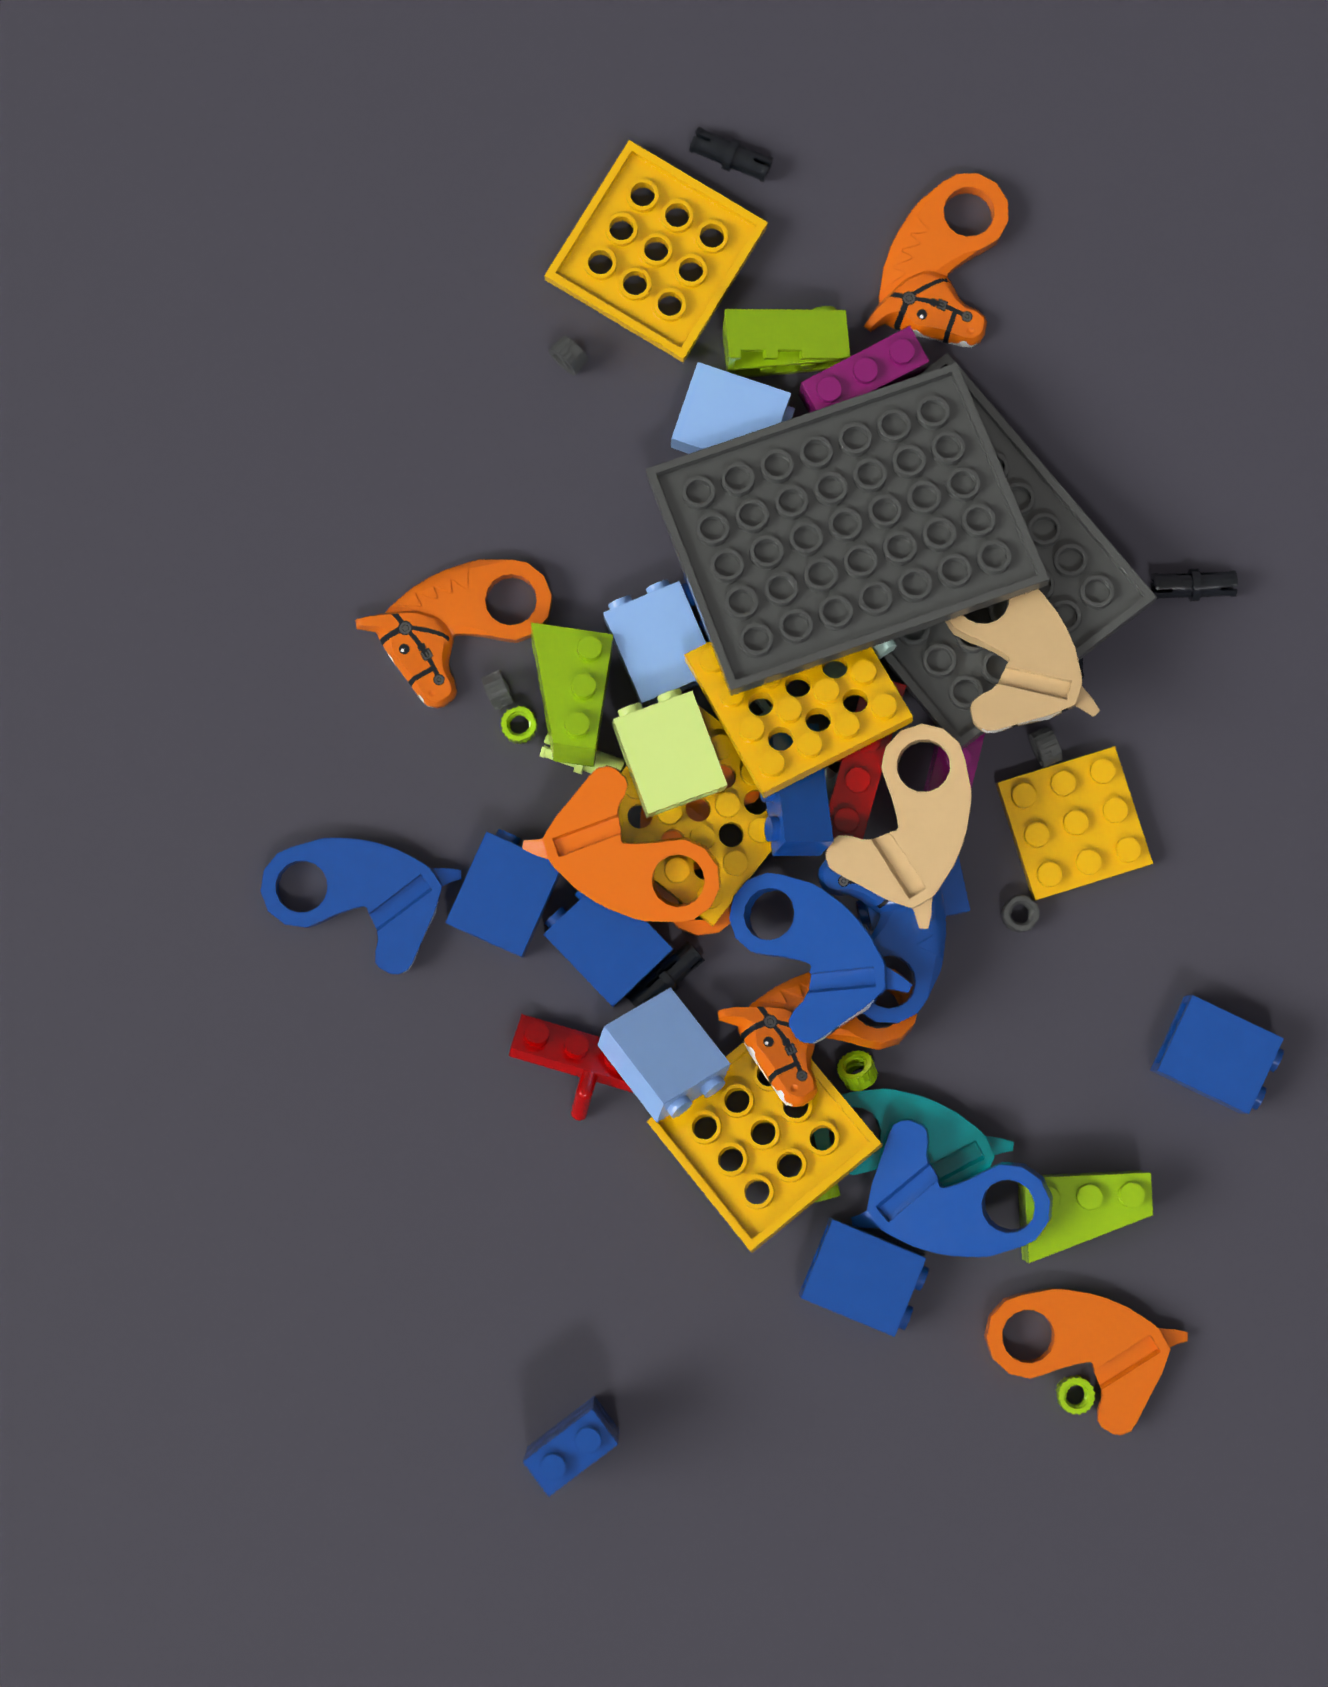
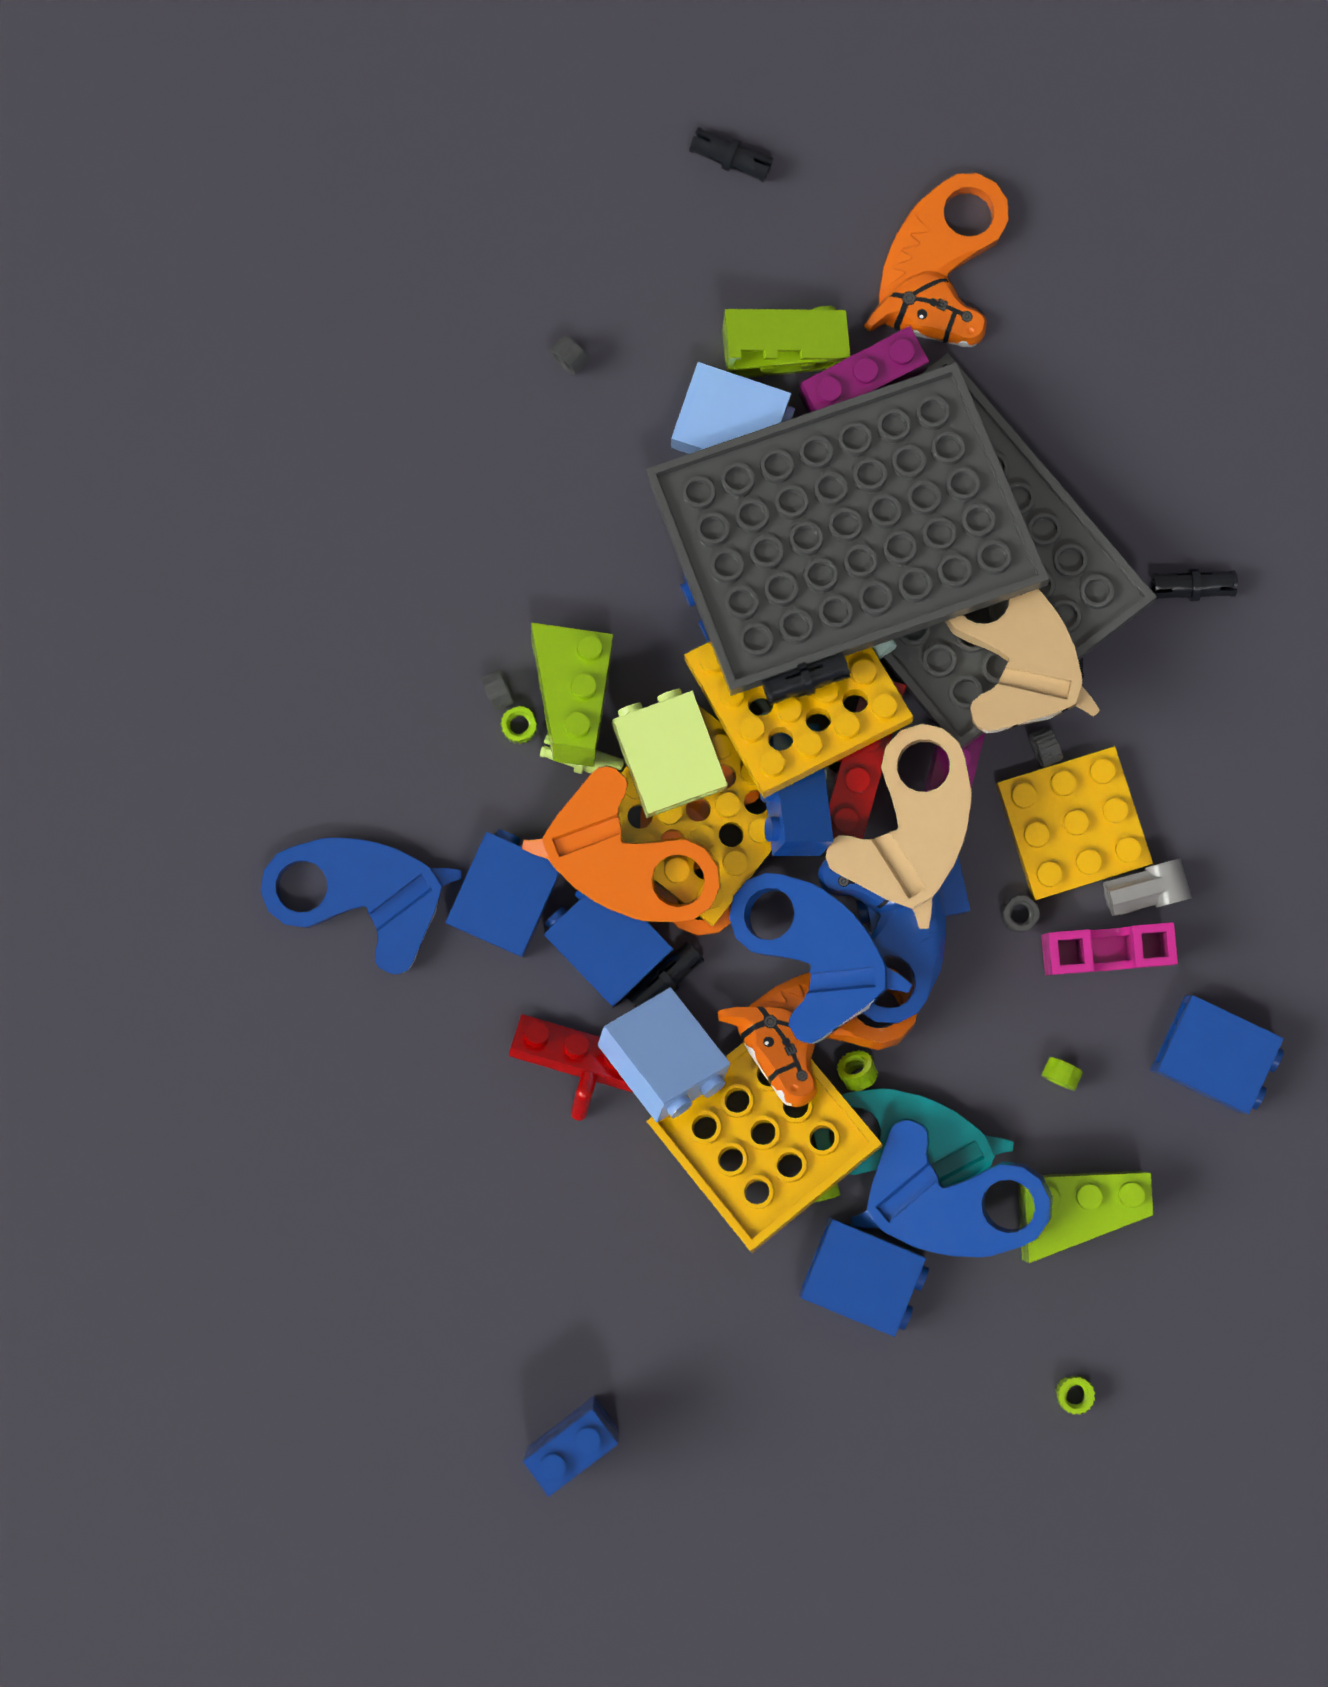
(452, 603): orange animal -> none
(653, 638): light blue brick -> none
(671, 190): yellow piece -> none
(806, 678): none -> black pin
(1062, 1073): none -> lime axle
(1086, 1327): orange animal -> none
(1109, 949): none -> dark pink arch
(1156, 886): none -> light grey piece

